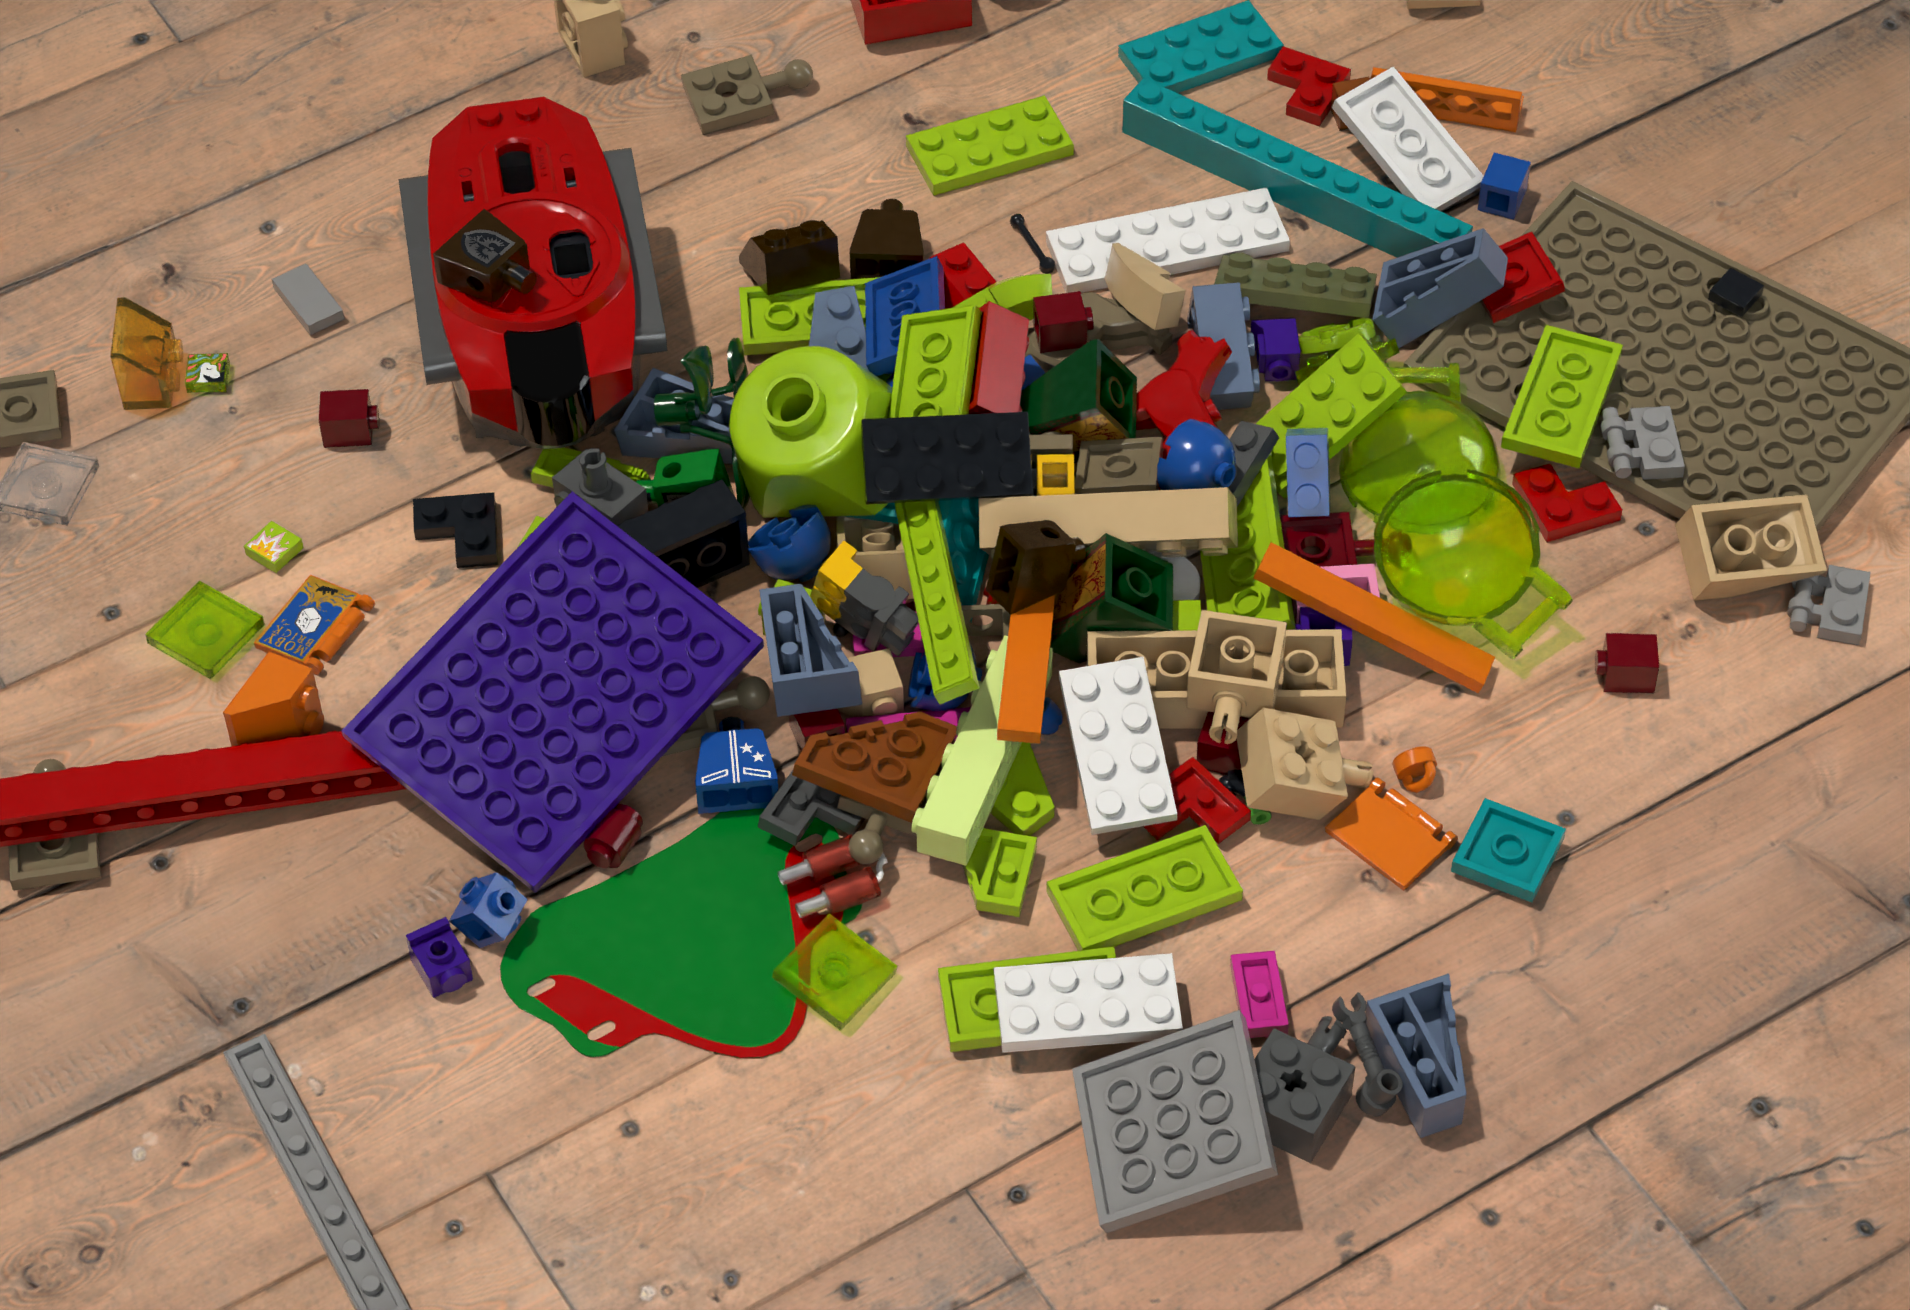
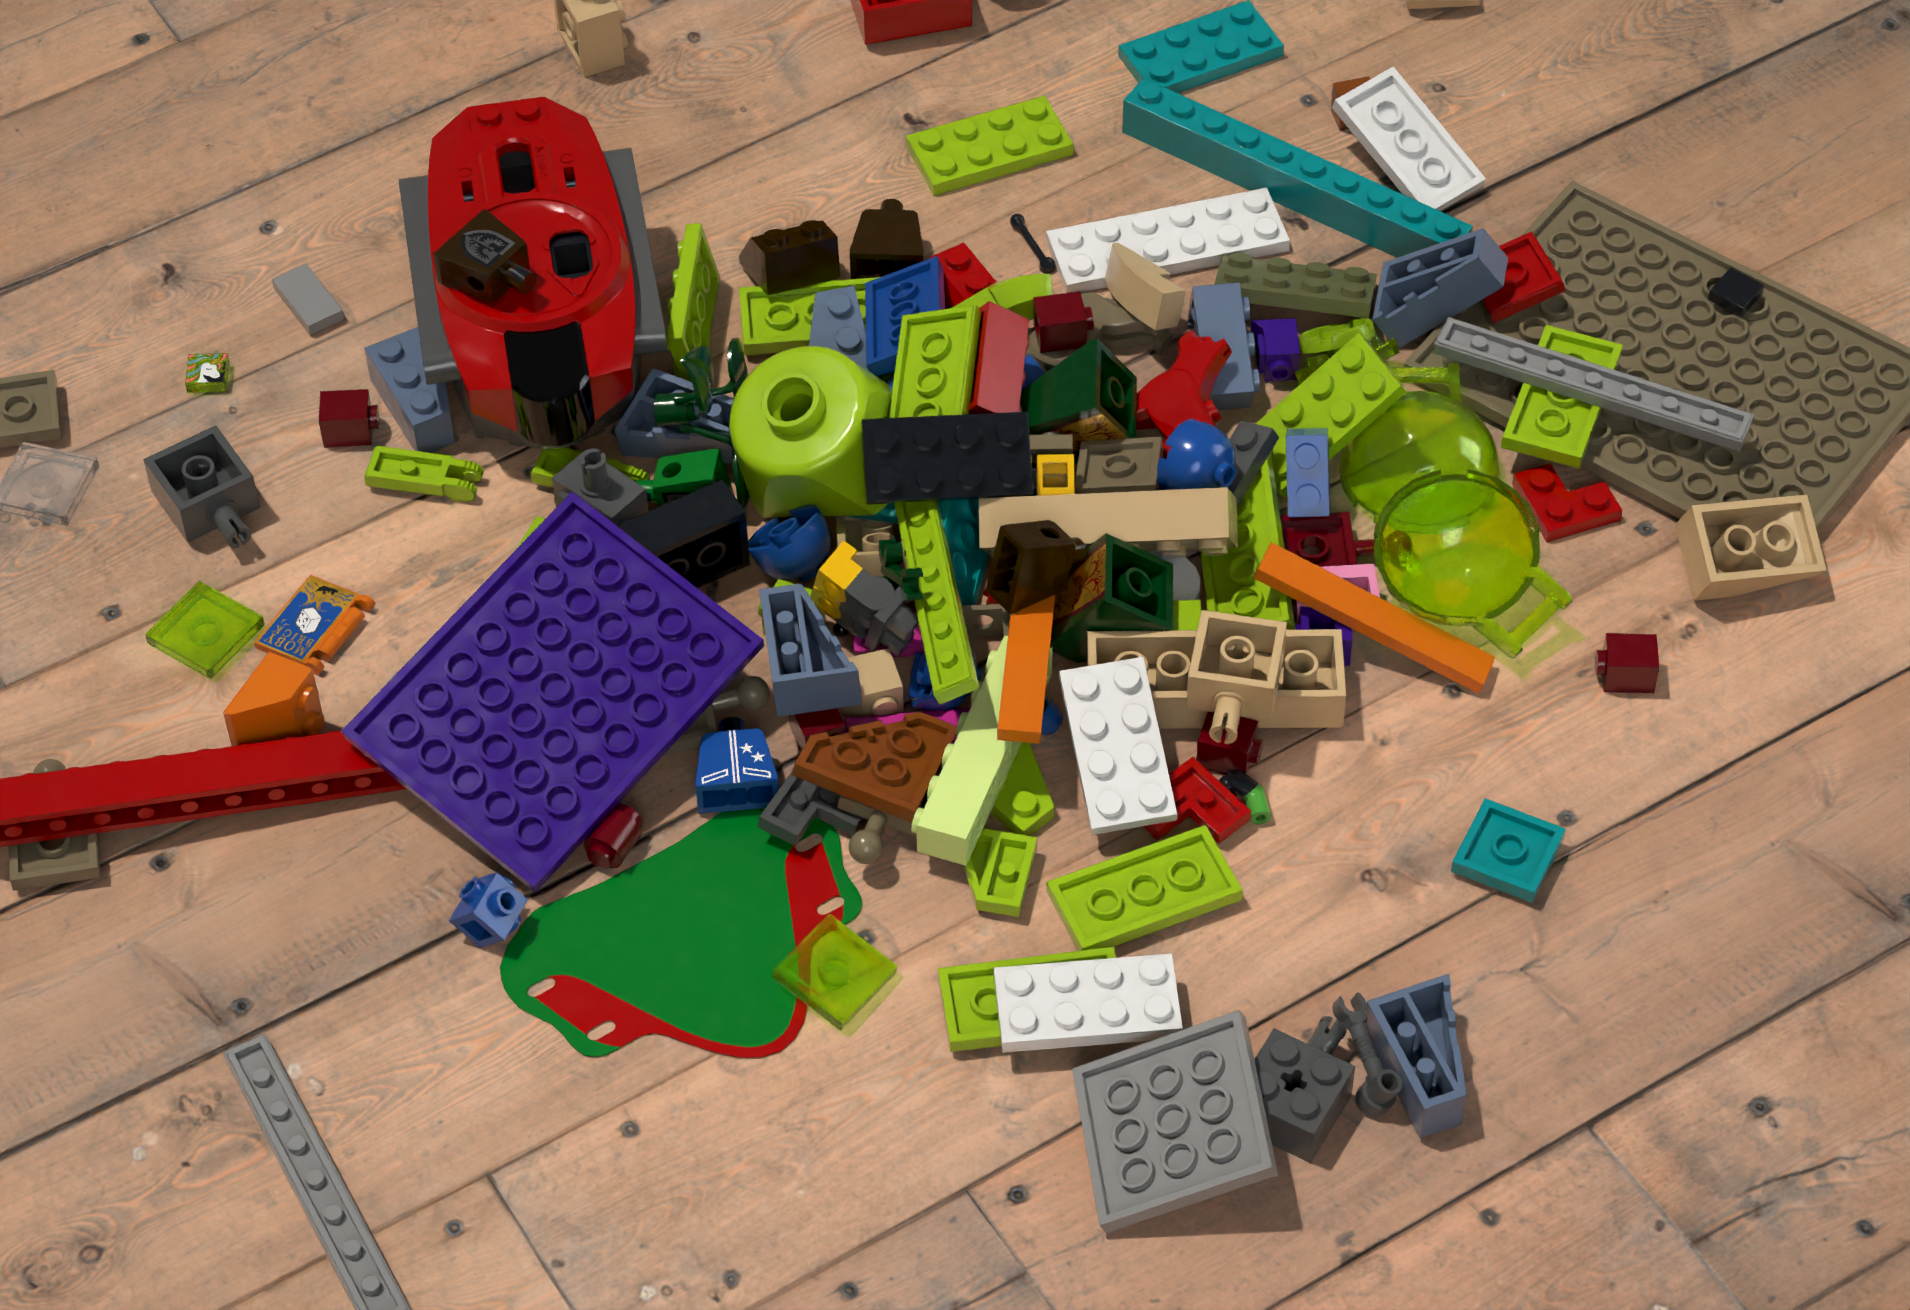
(144, 357): clear yellow slope -> none
(204, 486): none -> dark grey brick
(273, 546): lime tile -> none
(400, 380): none -> sand blue wedge
(423, 473): none -> lime hinge
(439, 958): dark purple brick -> none
(465, 517): black plate -> none
(694, 297): none -> lime plate
(750, 89): dark tan plate -> none
(839, 893): clear red piece -> none
(908, 578): none -> dark green bar
(1259, 992): dark pink plate -> none
(1296, 764): tan brick -> none
(1311, 80): red plate -> none
(1390, 834): orange piece -> none
(1415, 763): orange tile -> none
(1466, 101): orange fence -> none
(1504, 186): blue brick -> none
(1594, 384): none -> light grey tile
(1654, 438): light grey plate -> none
(1842, 607): light grey plate -> none

